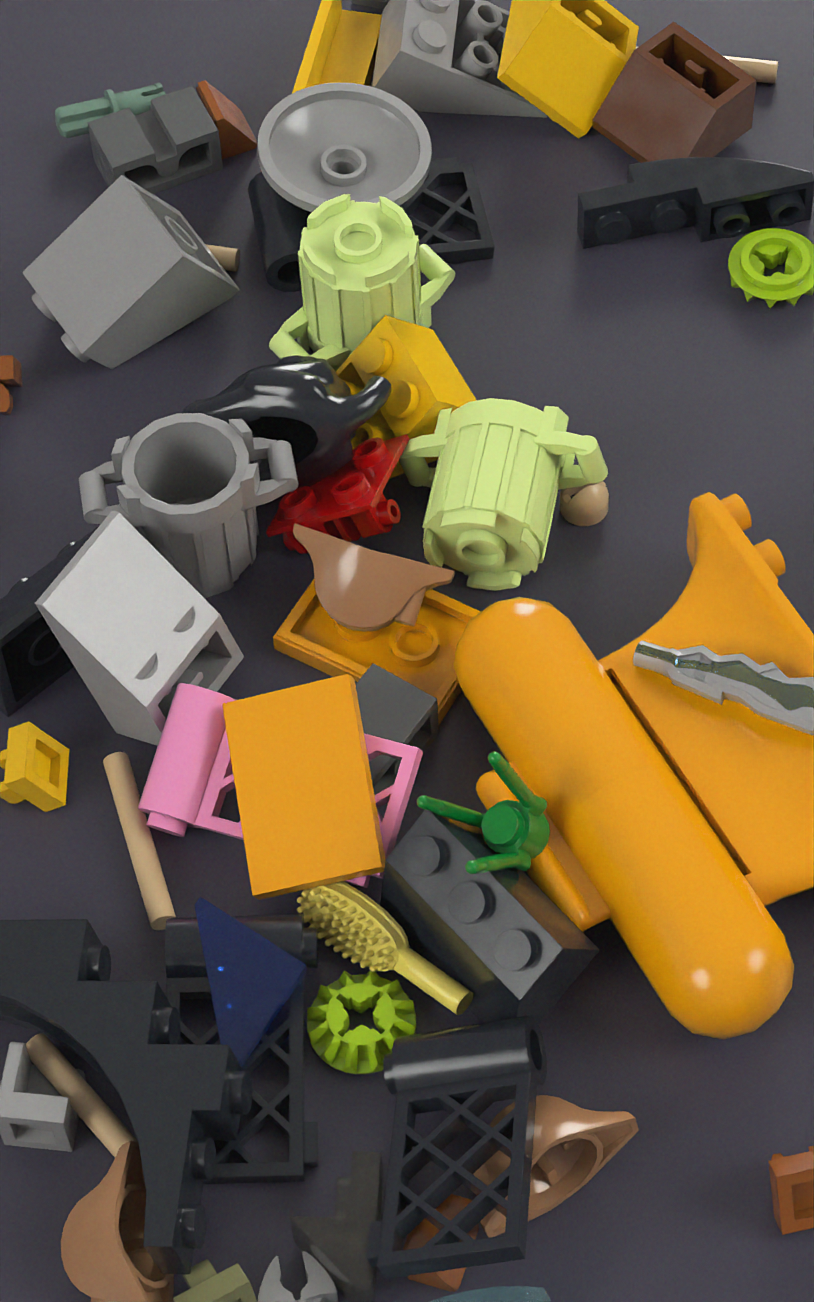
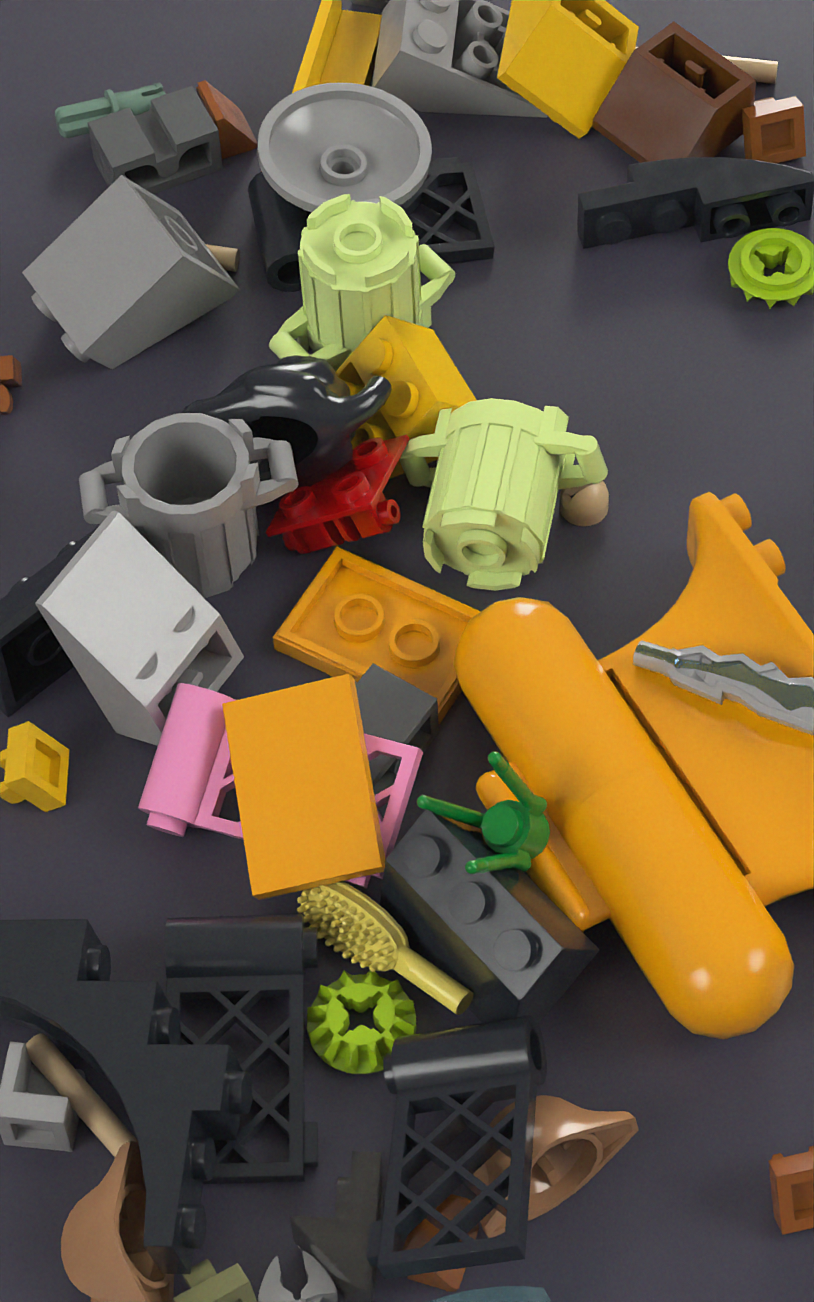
(139, 840): tan bar -> none
(245, 976): clear blue tile -> none
(365, 586): medium nougat hat -> none
(774, 130): none -> dark orange tile

